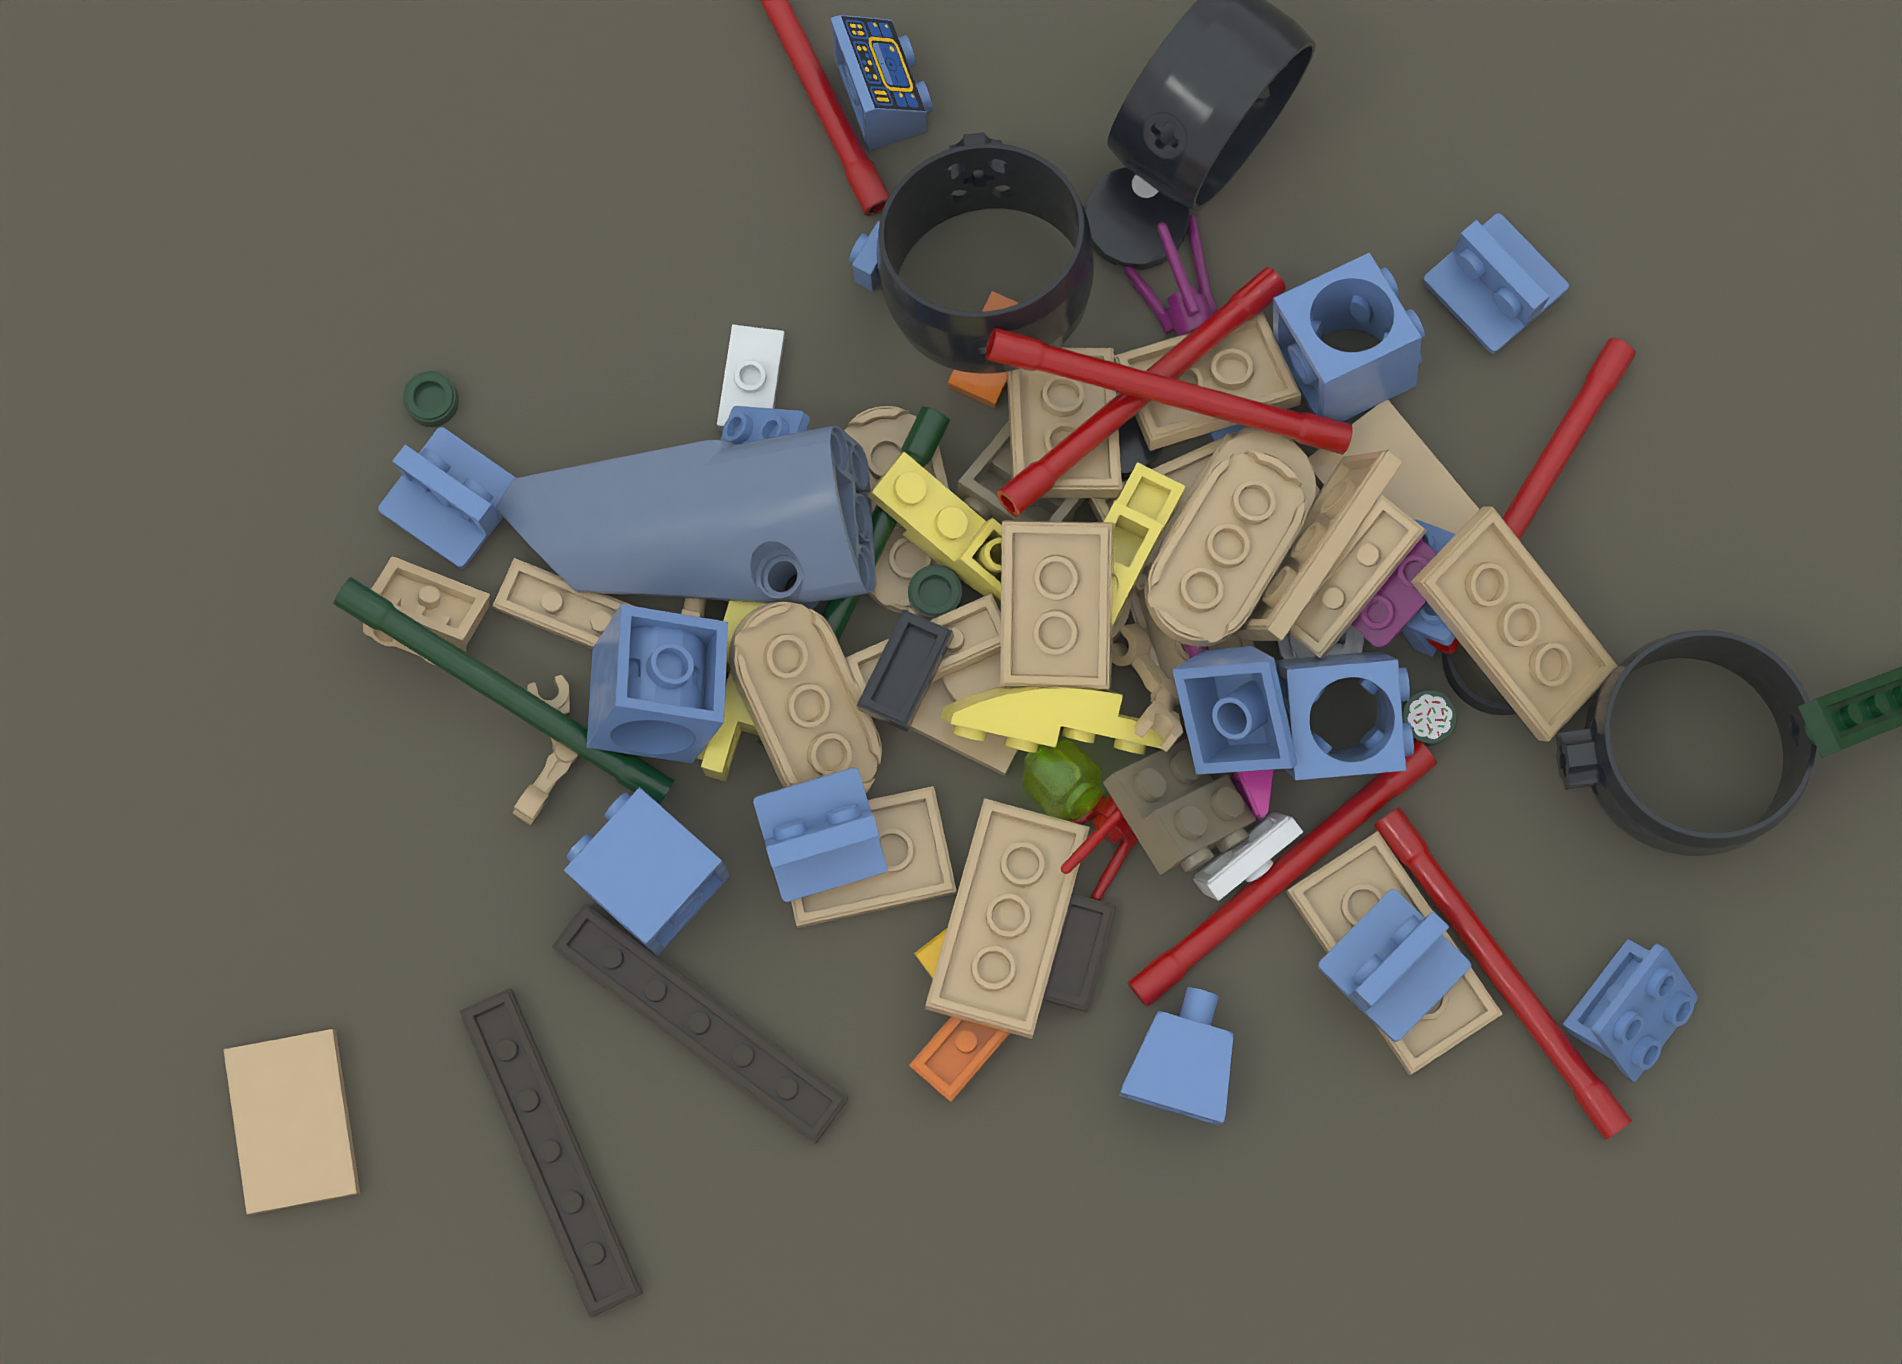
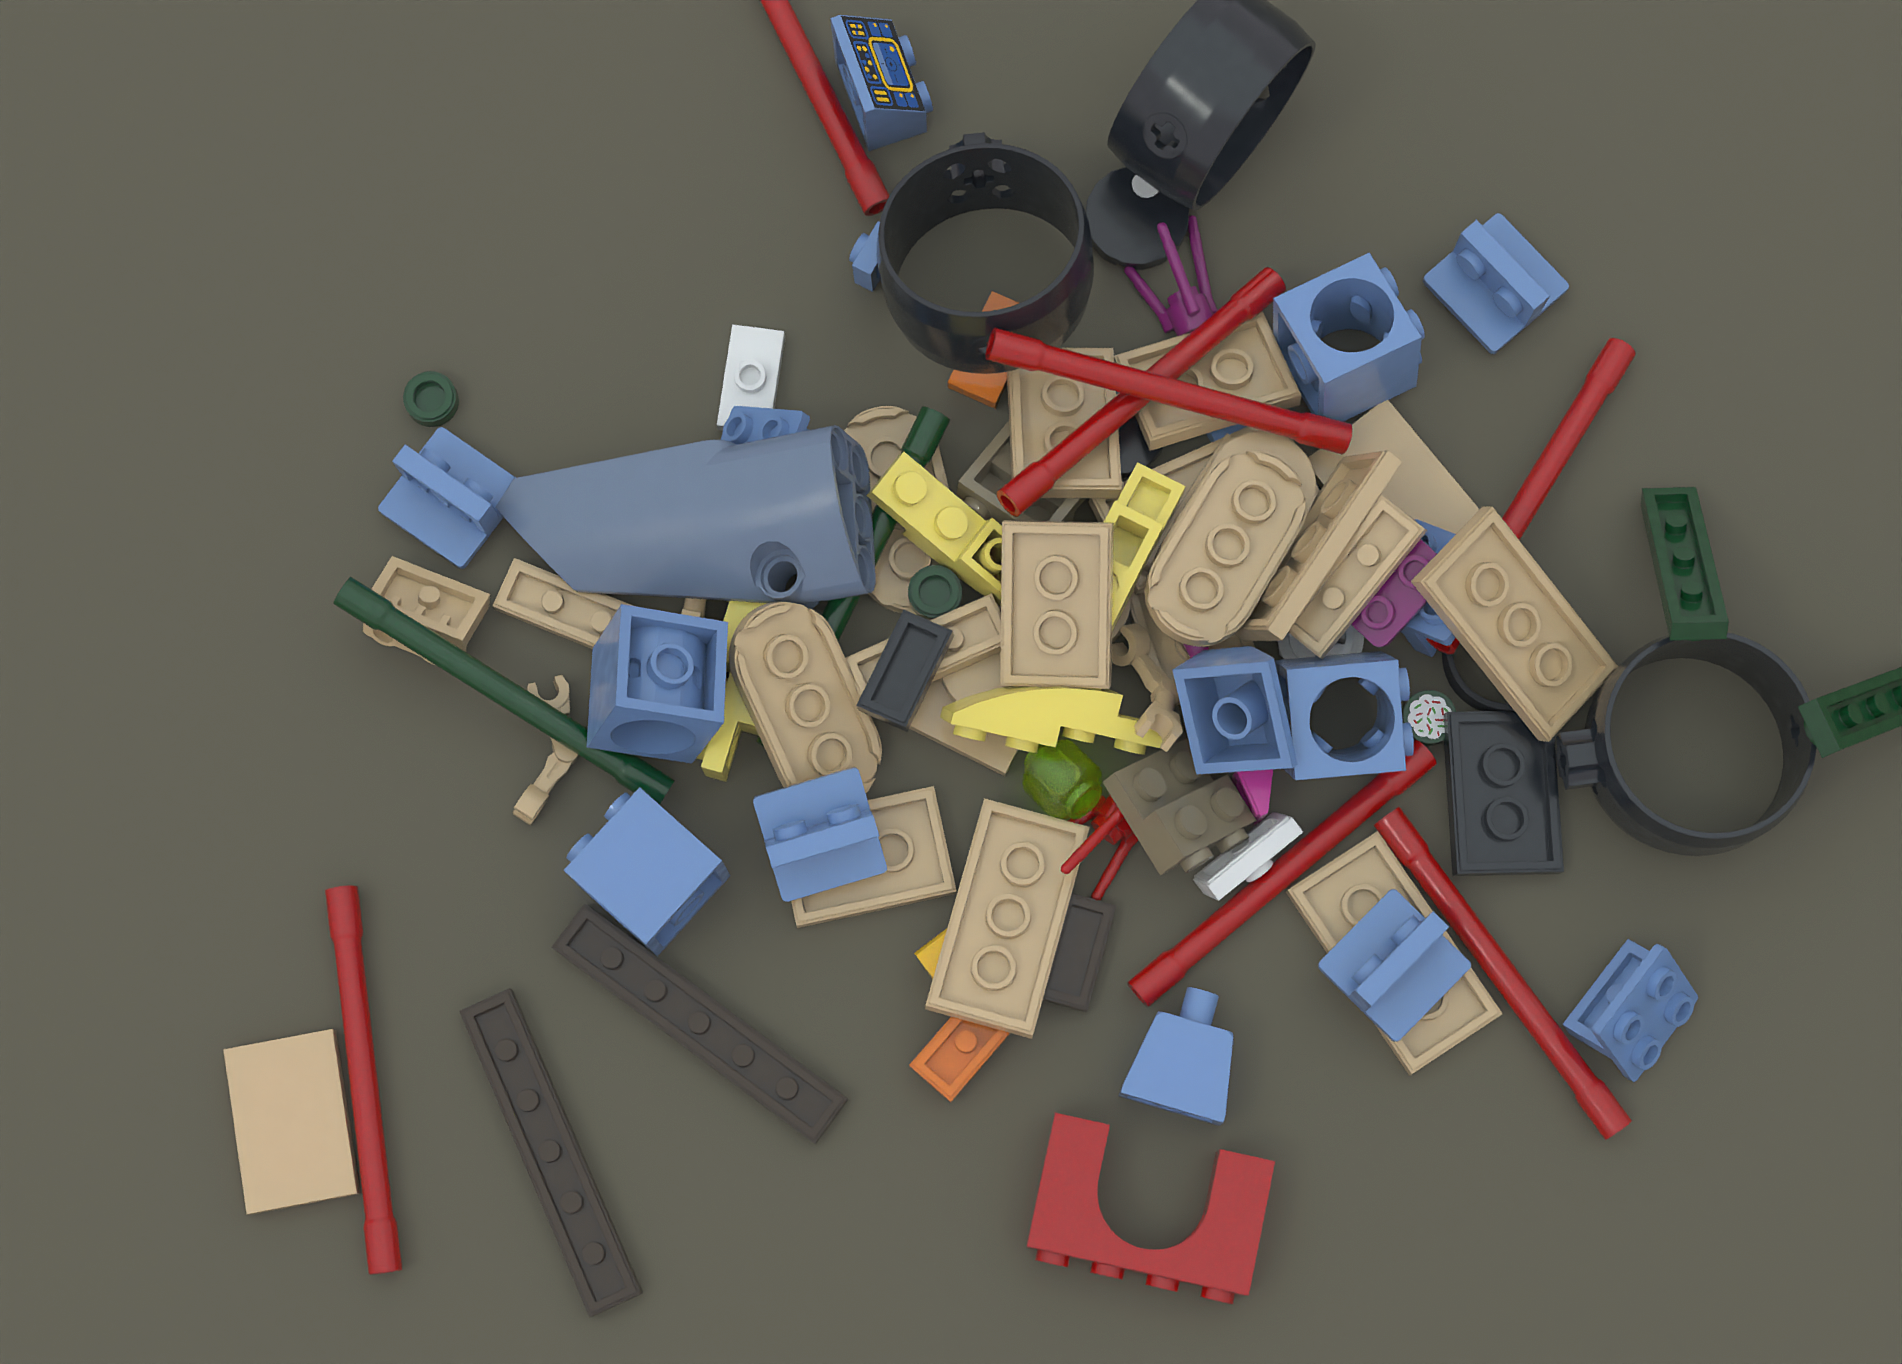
(380, 1224): none -> red piece
(1215, 1255): none -> red arch
(1501, 796): none -> black tile
(1684, 564): none -> dark green plate

